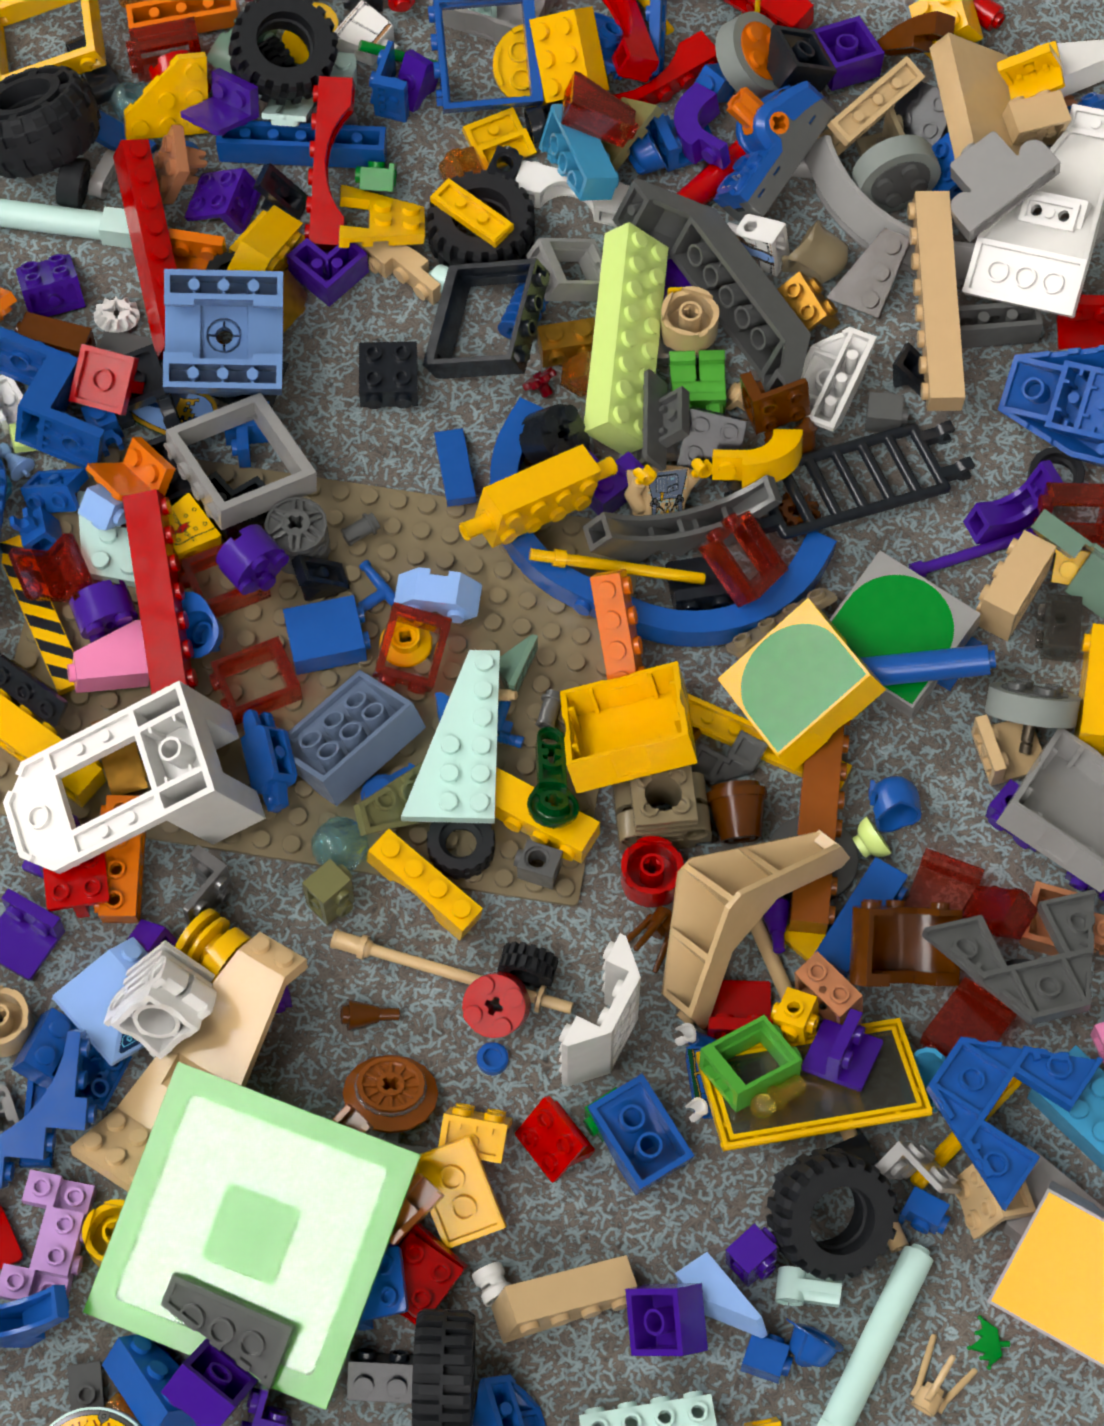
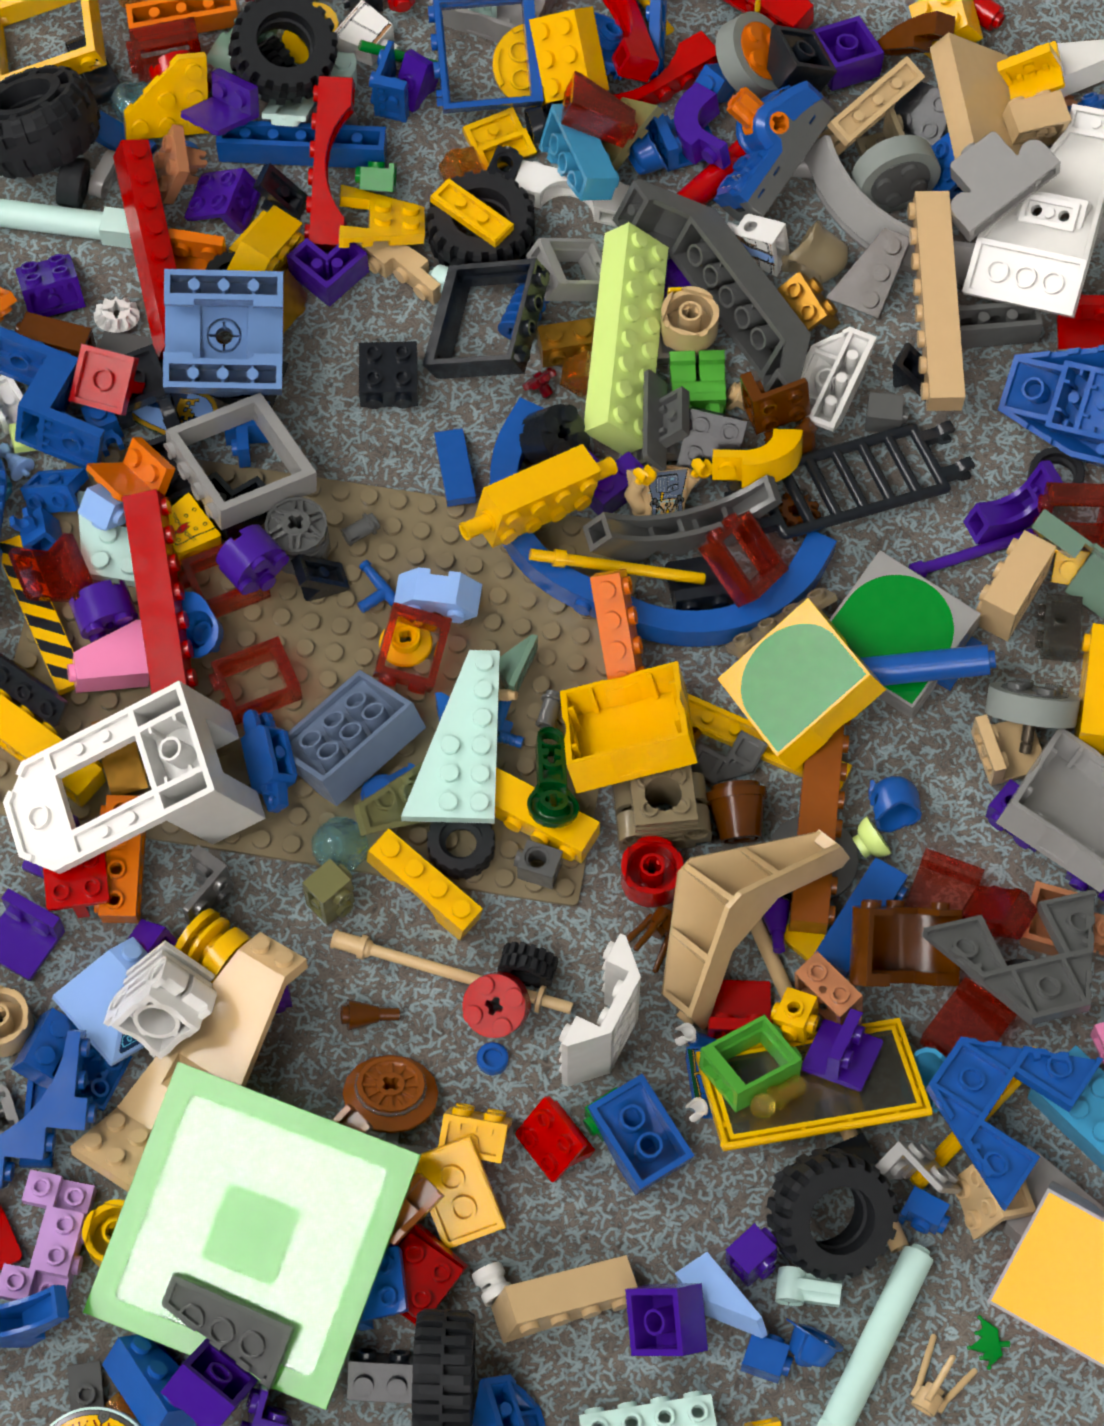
(326, 634): blue brick -> none

